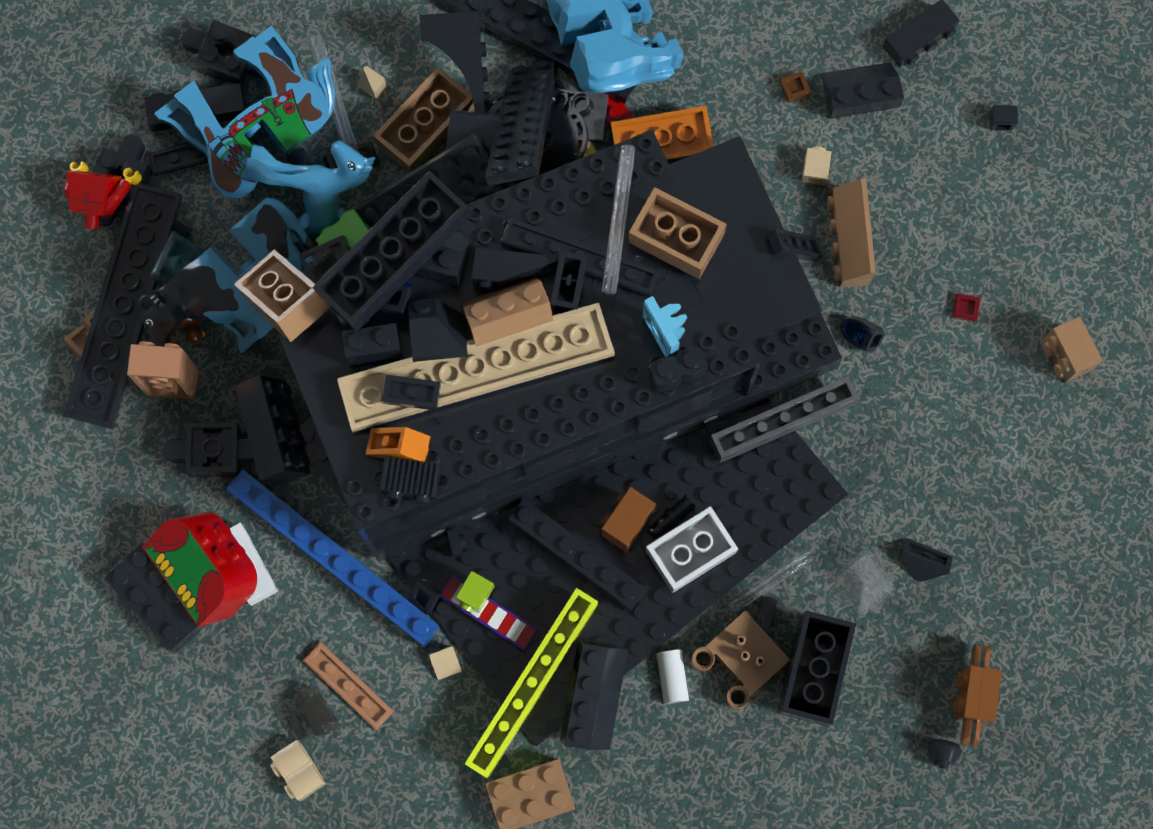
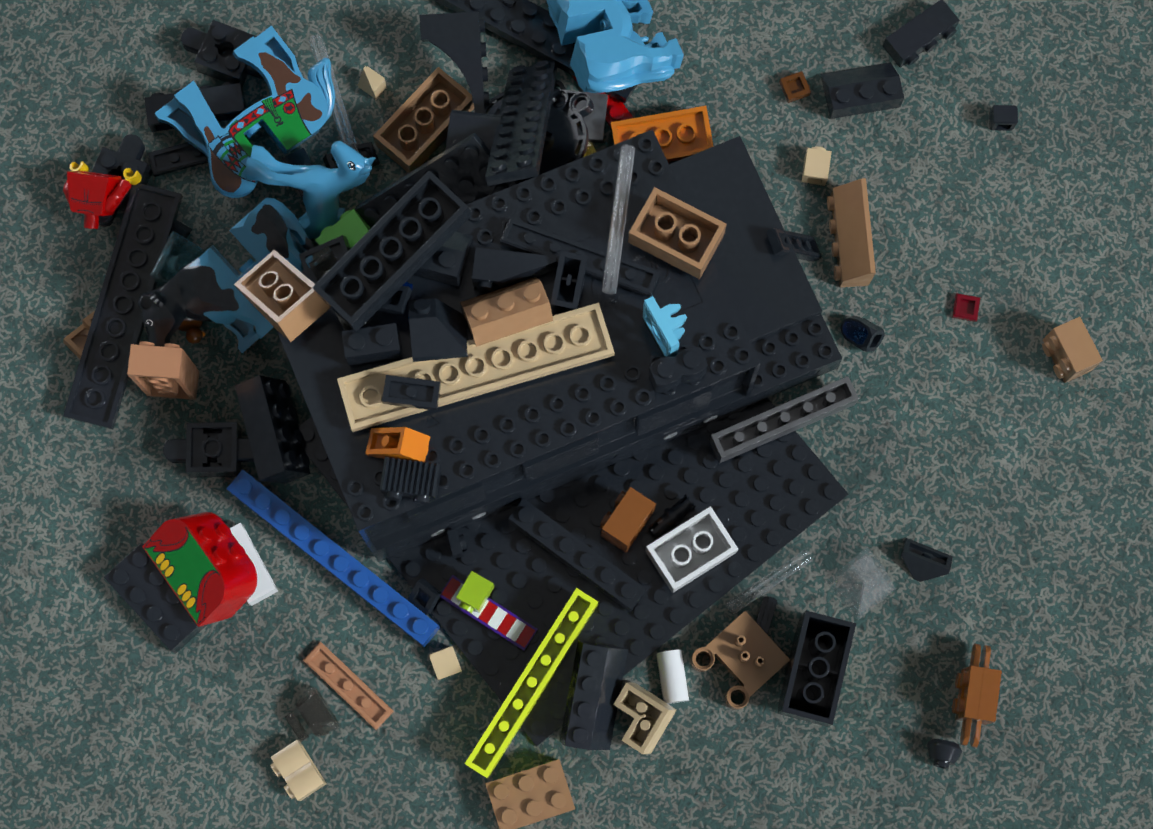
(649, 714): none -> tan brick

